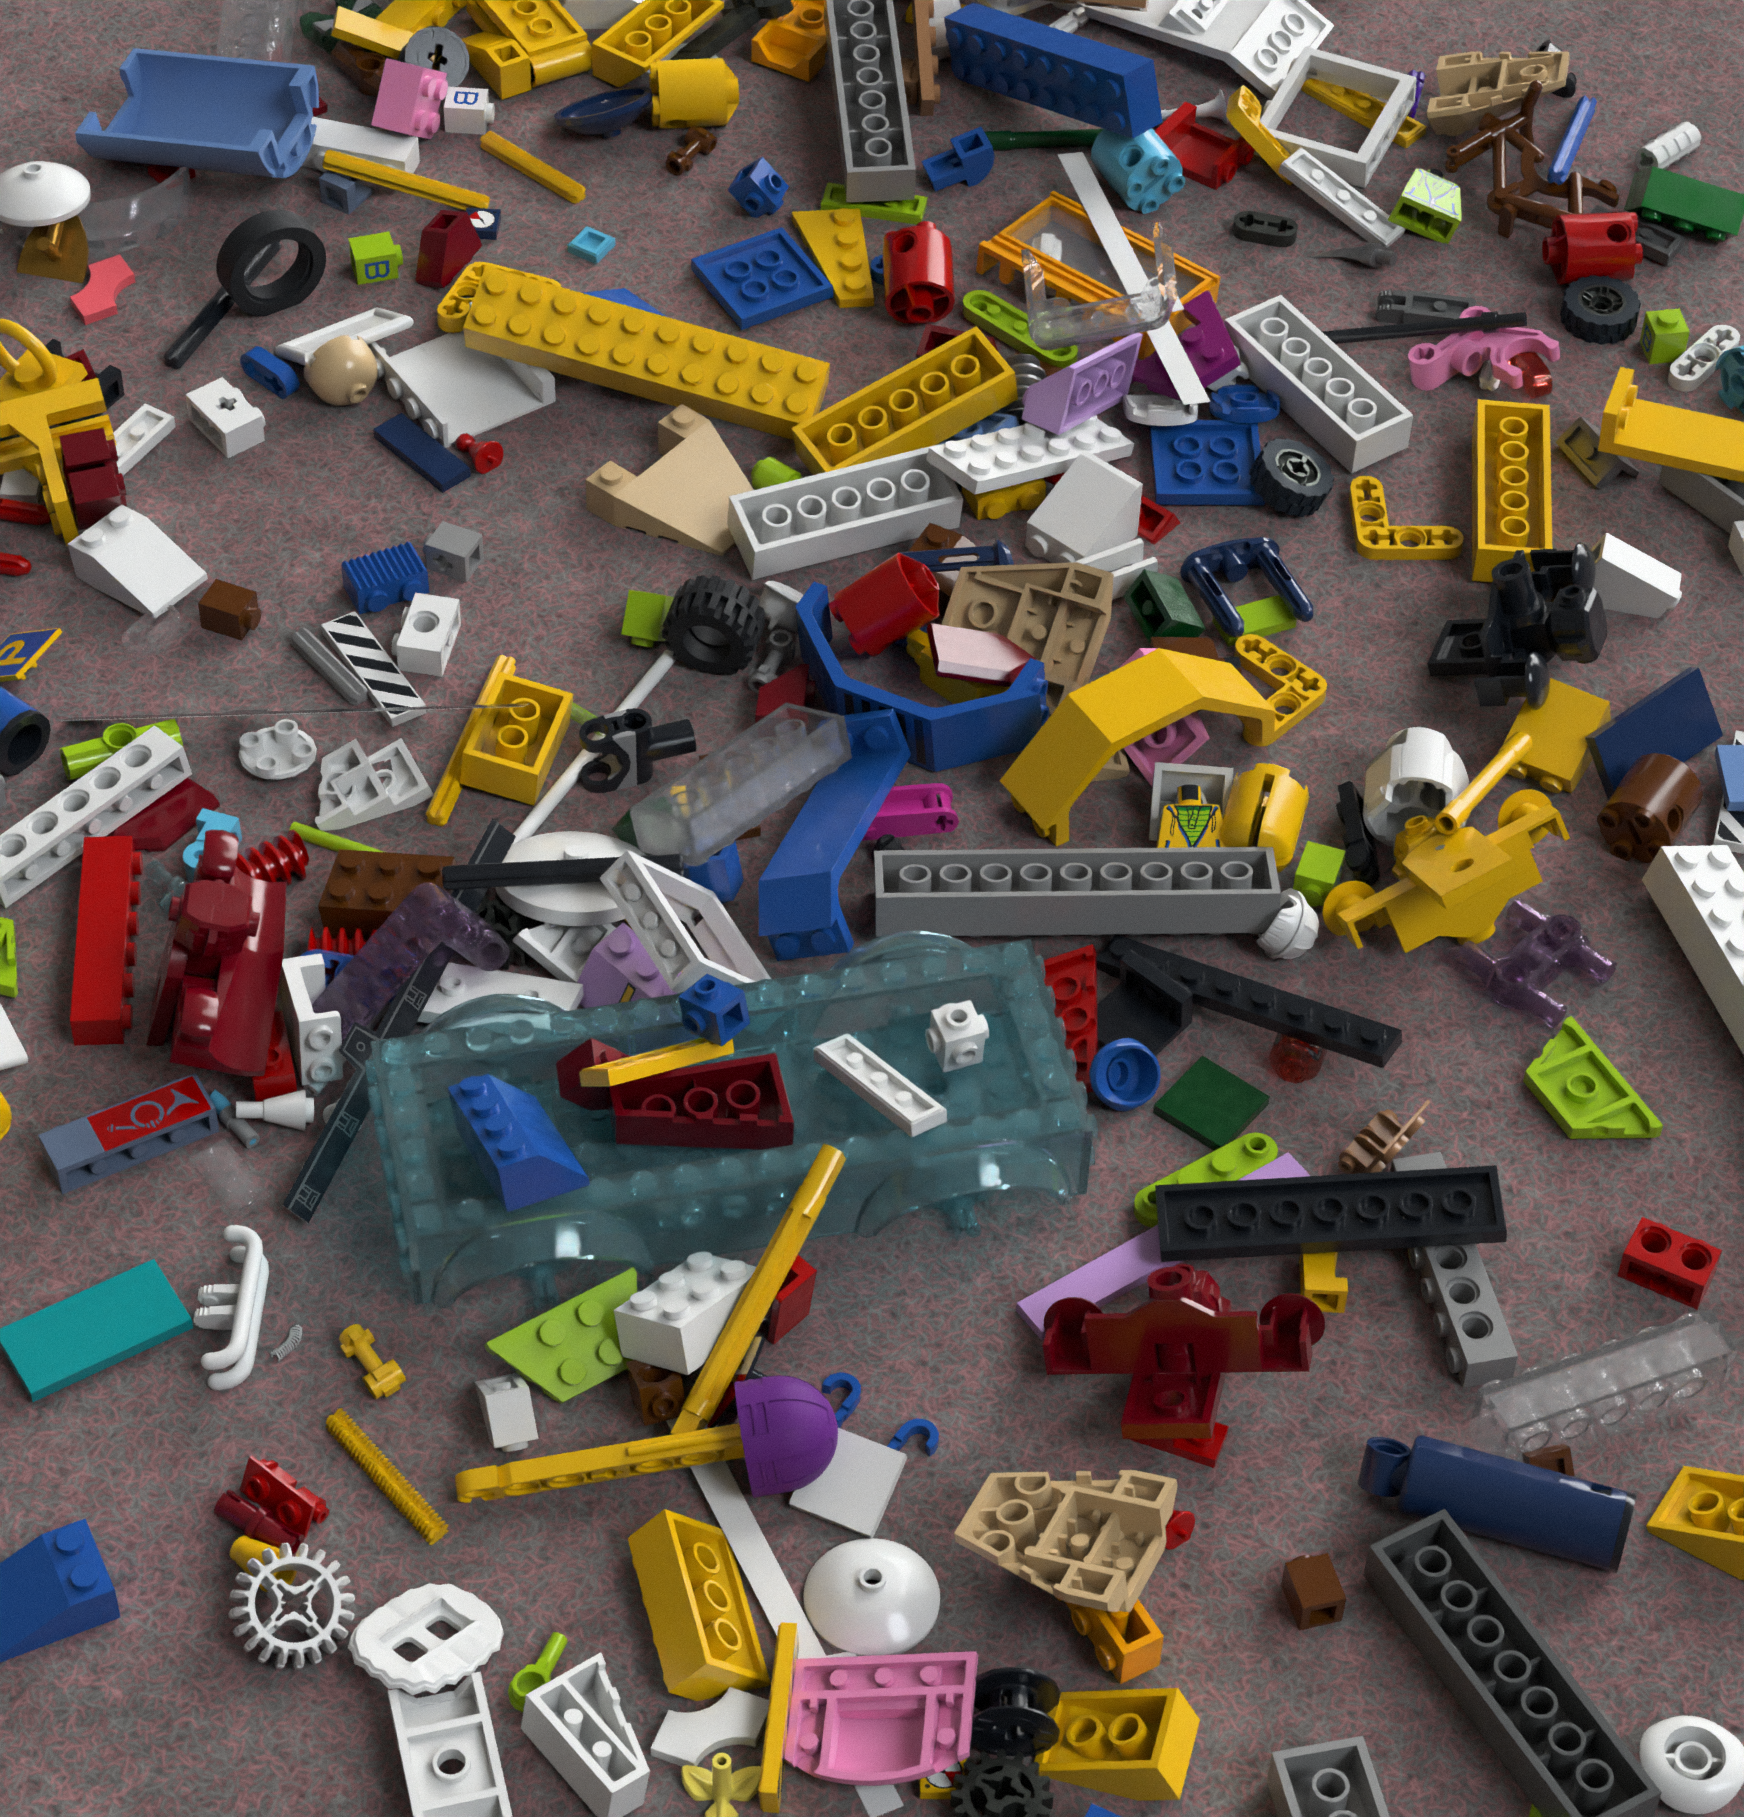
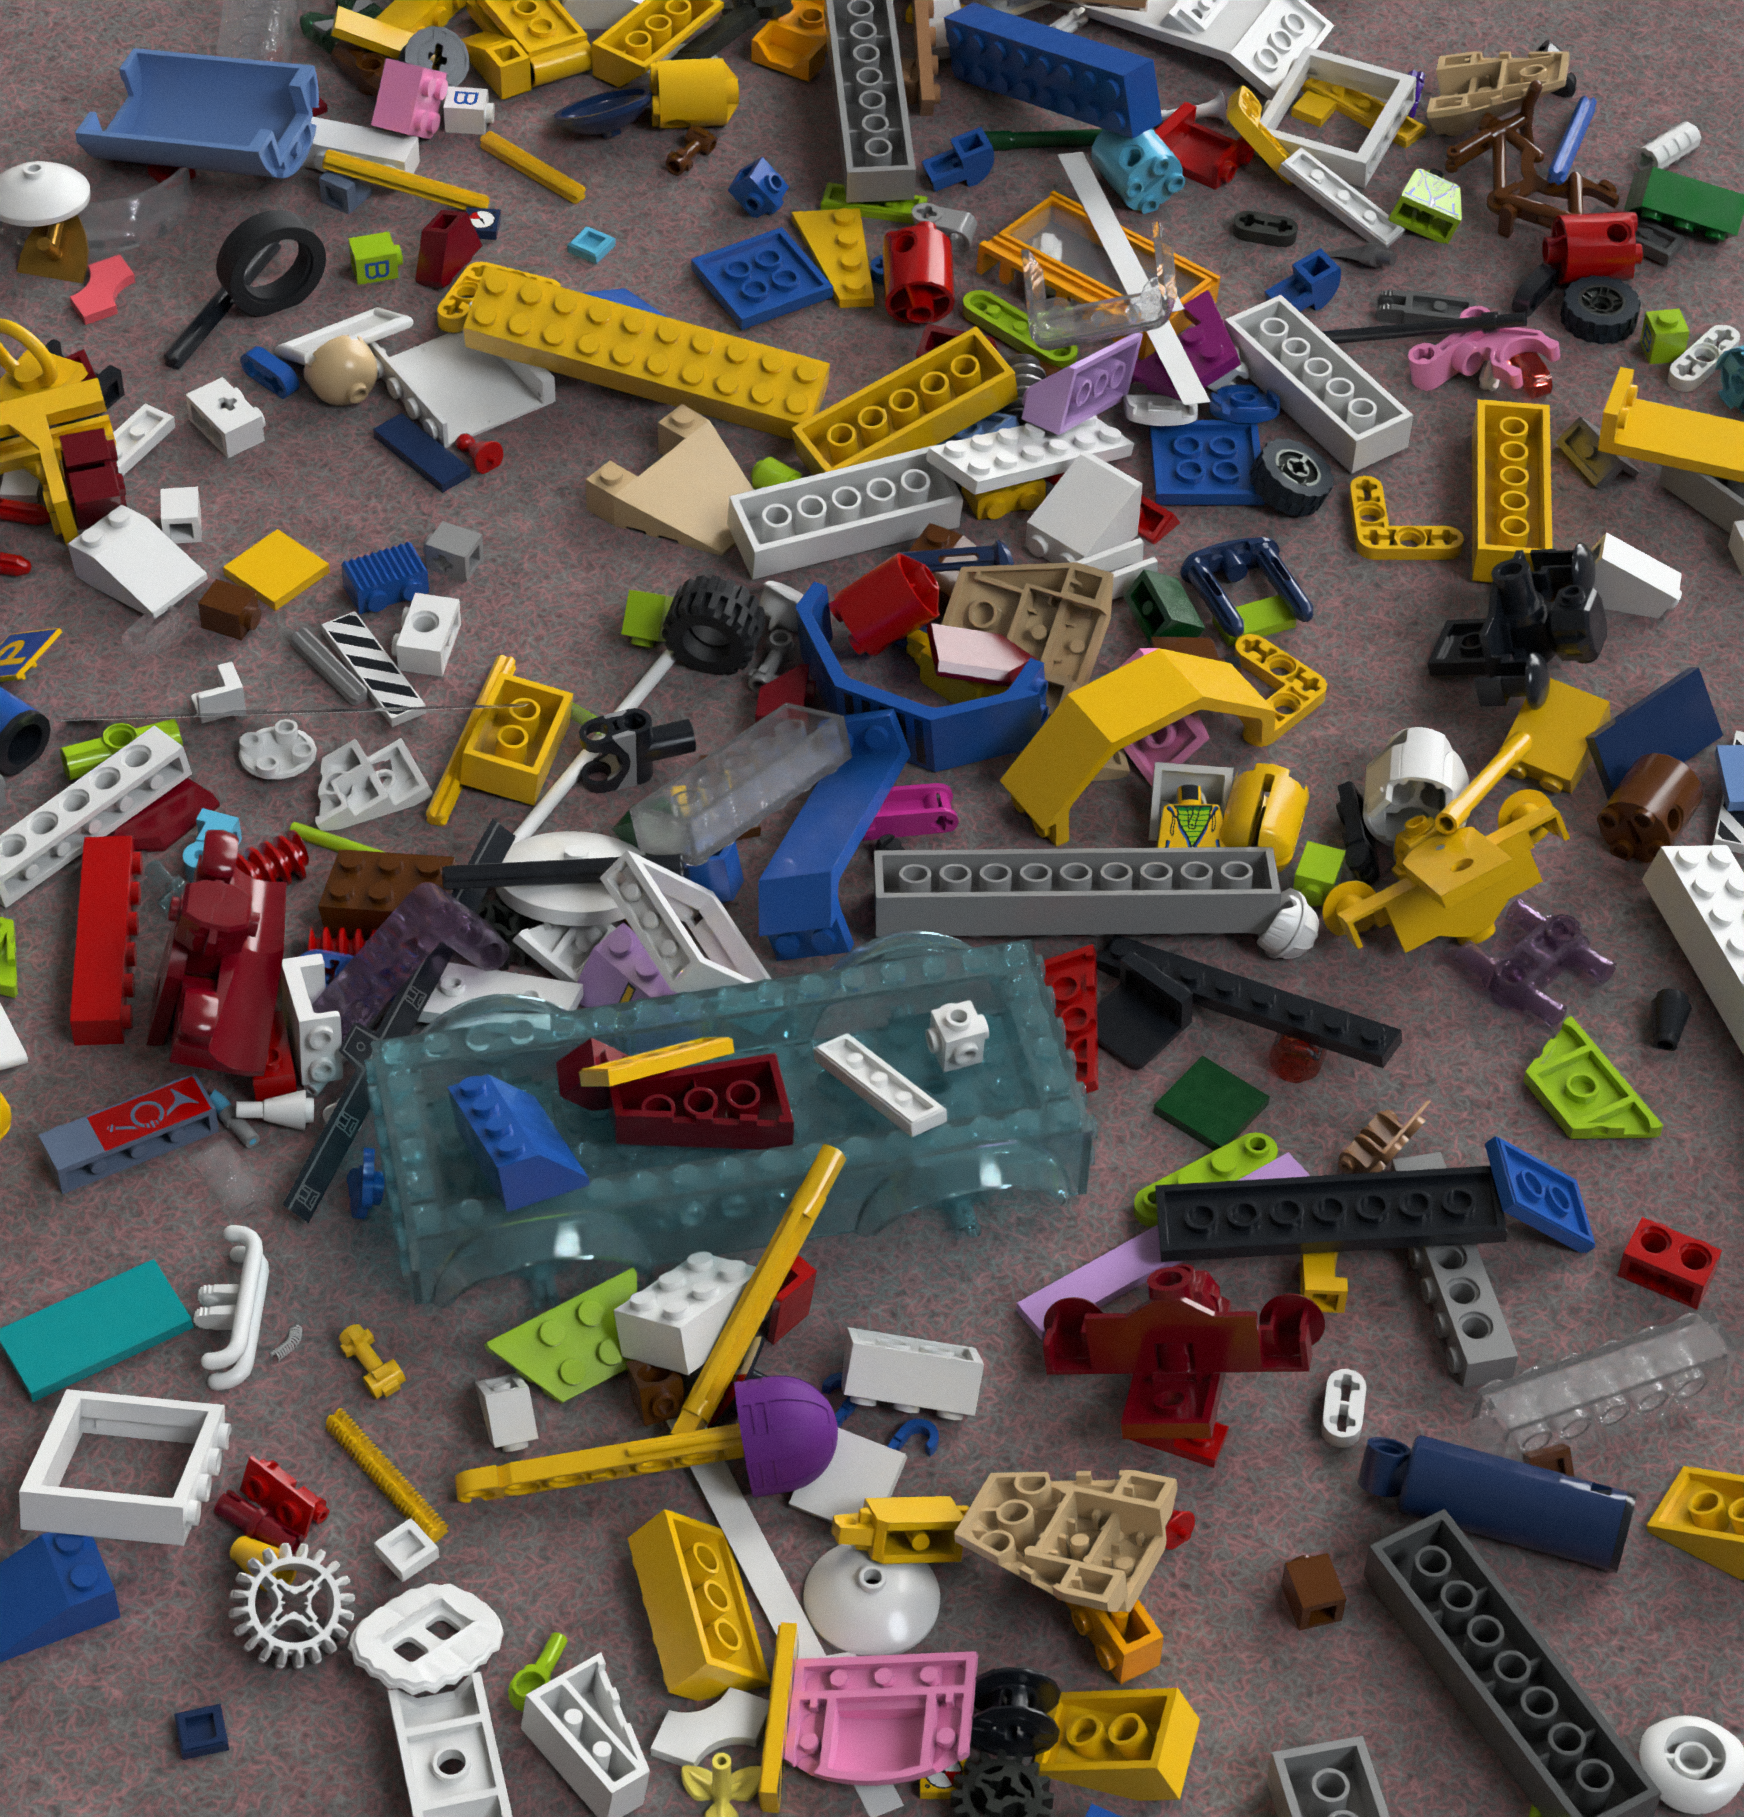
(121, 1515): none -> white window
(181, 514): none -> white brick
(201, 1731): none -> dark blue tile
(221, 699): none -> white panel
(276, 569): none -> yellow tile
(365, 1185): none -> blue animal
(406, 1550): none -> white tile
(714, 1010): blue brick -> none
(903, 1529): none -> yellow hinge
(911, 1373): none -> white slope
(955, 224): none -> light grey piece
(1124, 1074): blue hat -> none
(1312, 282): none -> blue brick
(1313, 108): none -> yellow tile
(1334, 1407): none -> white beam
(1535, 289): none -> black beam
(1539, 1195): none -> blue tile
(1669, 1016): none -> black cone

